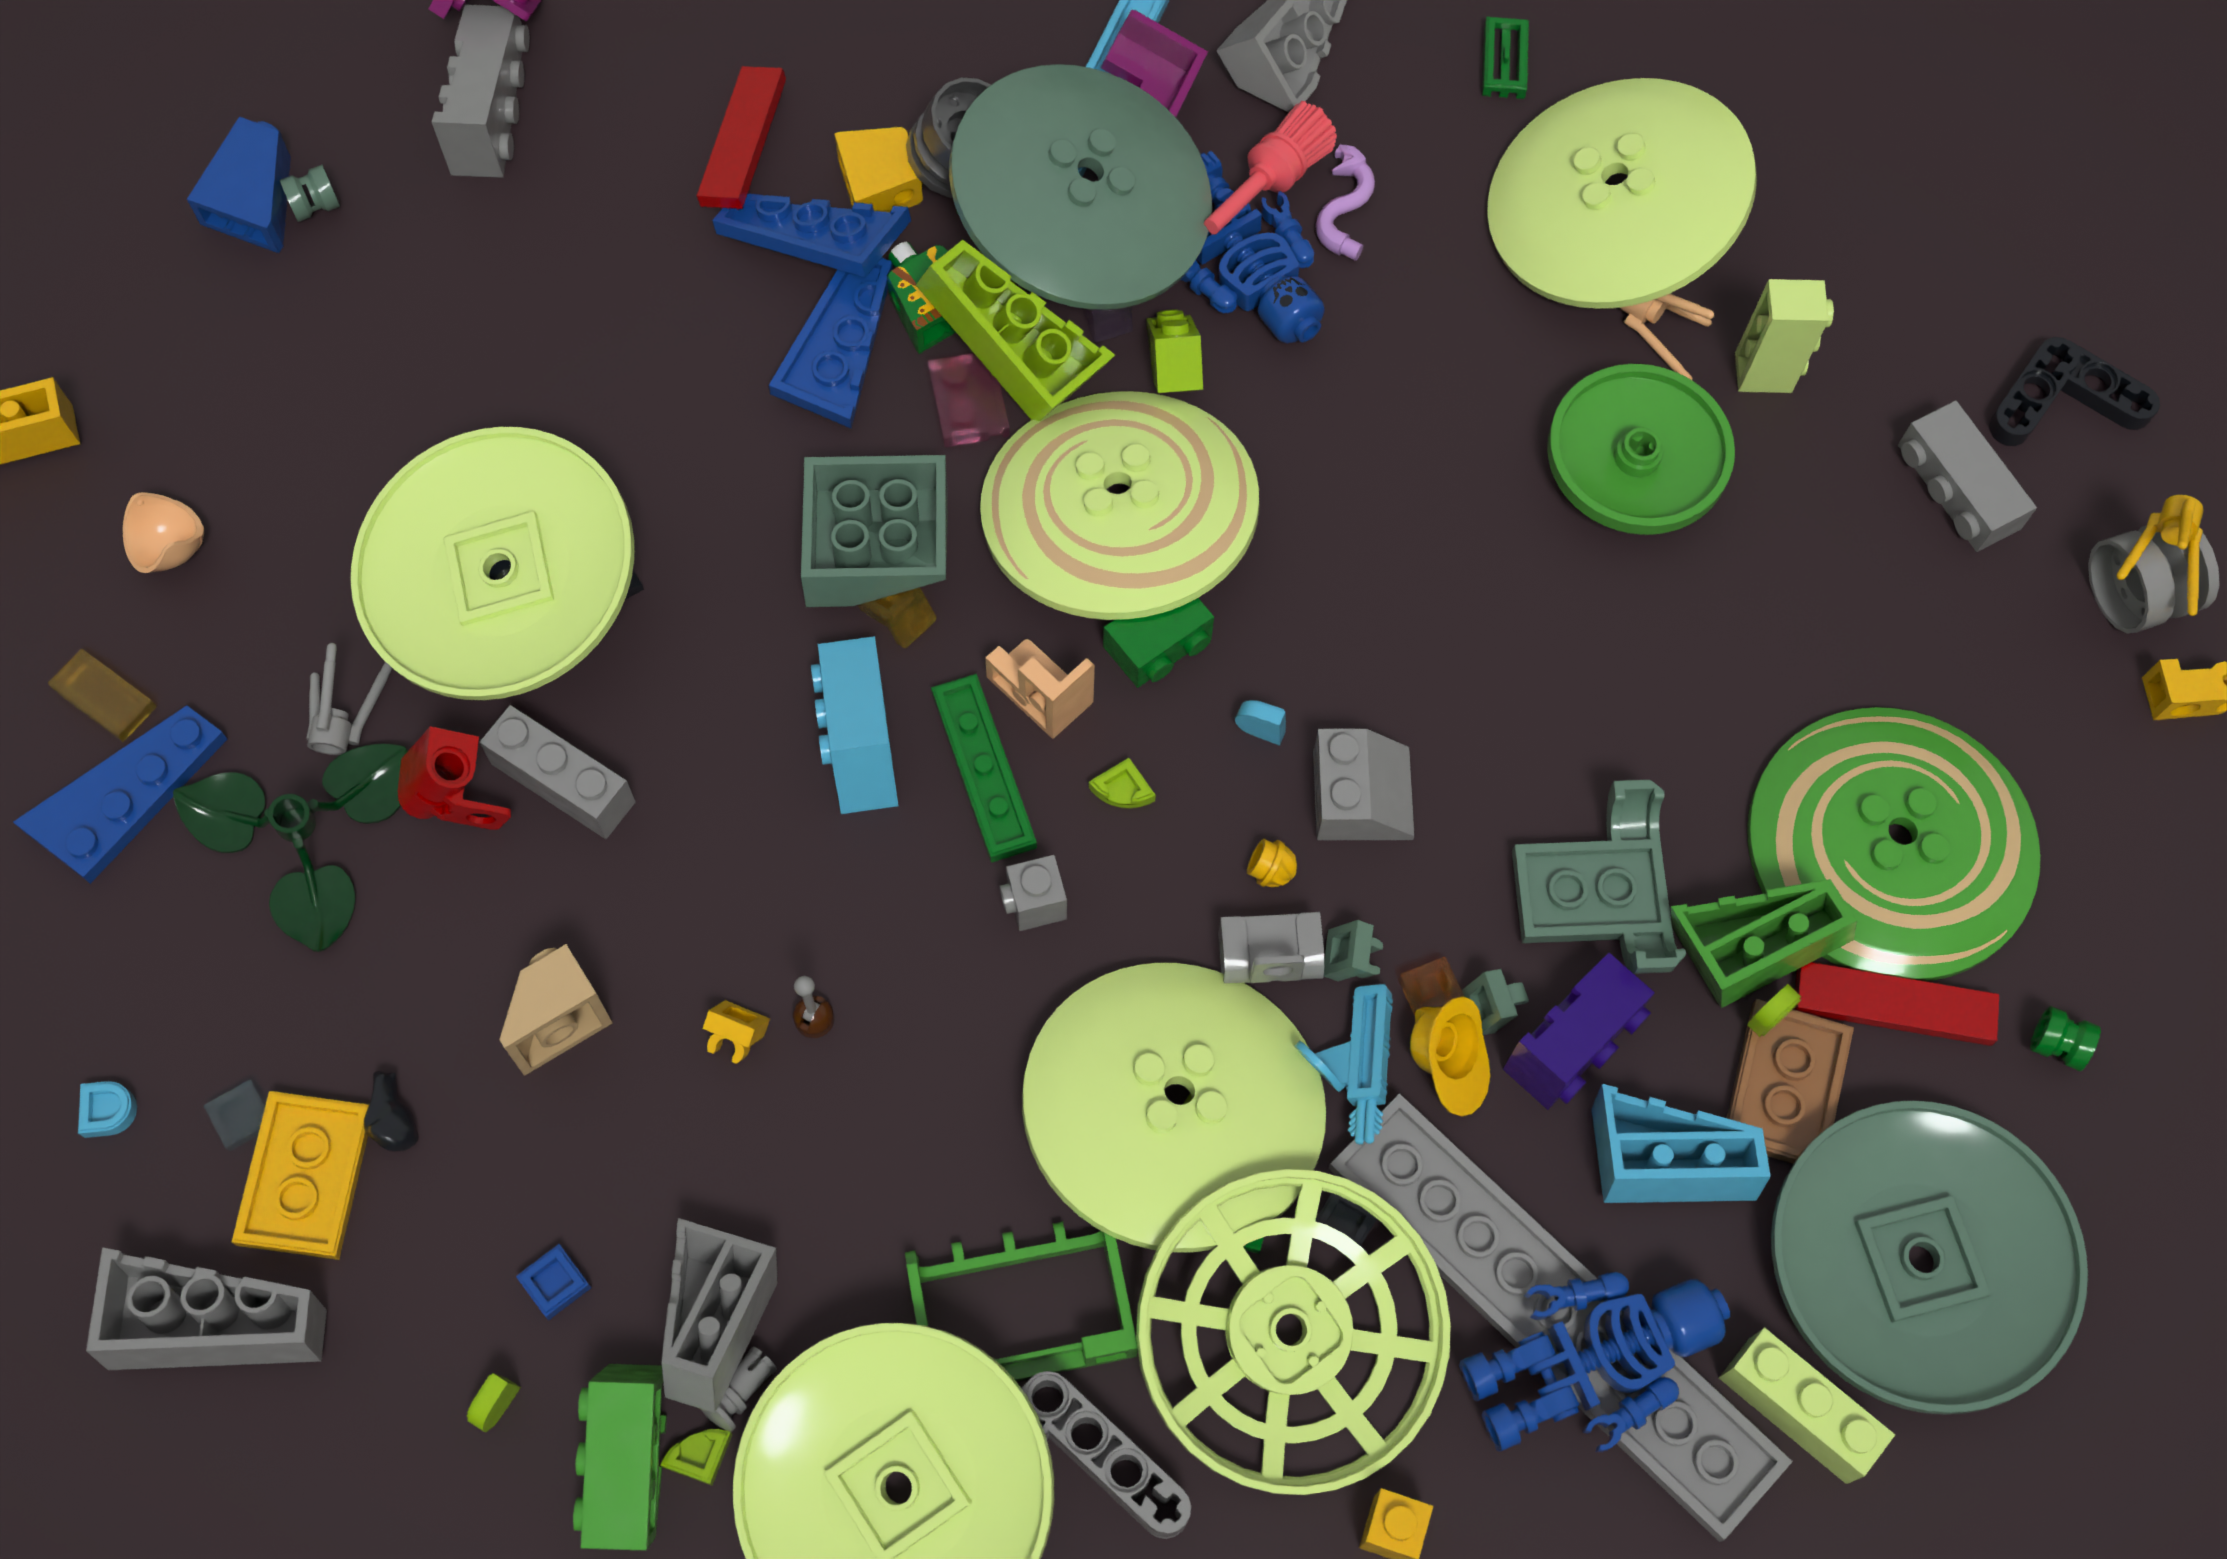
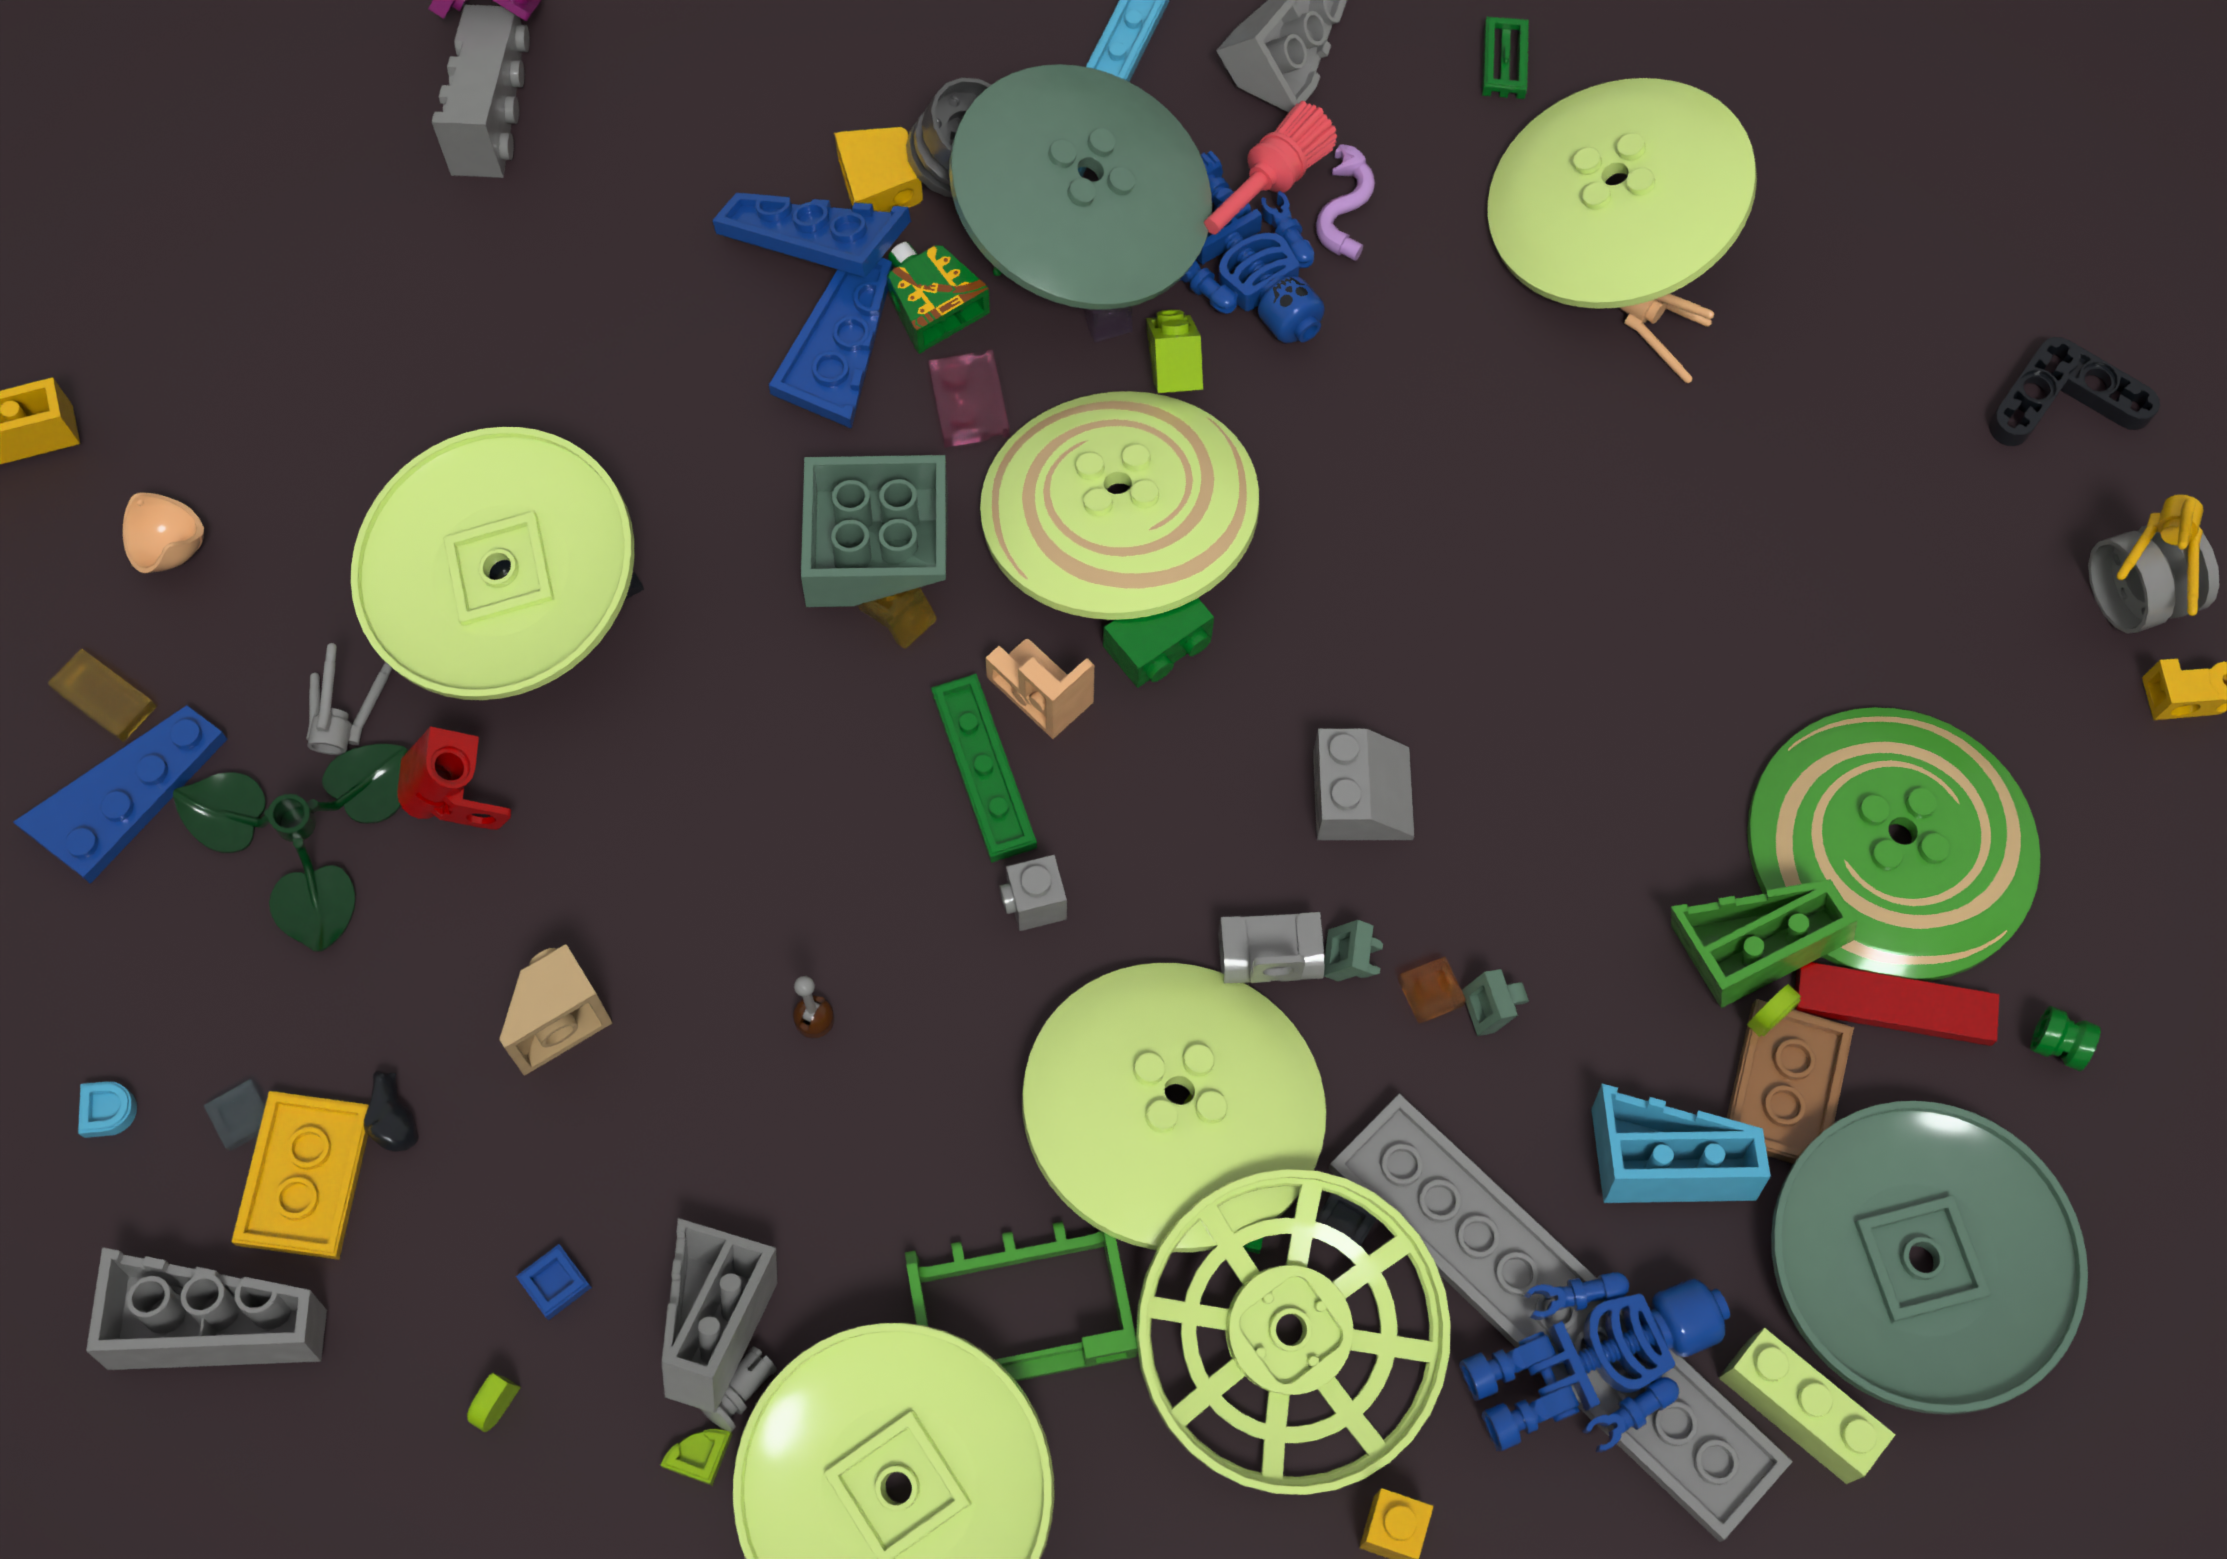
(243, 188): blue slope -> none
(319, 189): sand green wheel -> none
(558, 772): light grey brick -> none
(620, 1458): bright green wedge -> none
(735, 1024): yellow tile -> none
(741, 137): red tile -> none
(855, 724): medium azure wedge -> none
(1011, 332): lime wedge -> none
(1113, 1448): light grey beam -> none
(1122, 786): lime tile -> none
(1155, 60): magenta panel -> none
(1262, 720): medium azure tile -> none
(1272, 864): yellow plate -> none
(1362, 1061): medium azure piece -> none
(1453, 1050): yellow piece -> none
(1580, 1032): dark purple wedge -> none
(1604, 886): sand green piece -> none
(1640, 449): bright green dish -> none
(1782, 335): yellowish green brick -> none
(1966, 476): light grey brick -> none

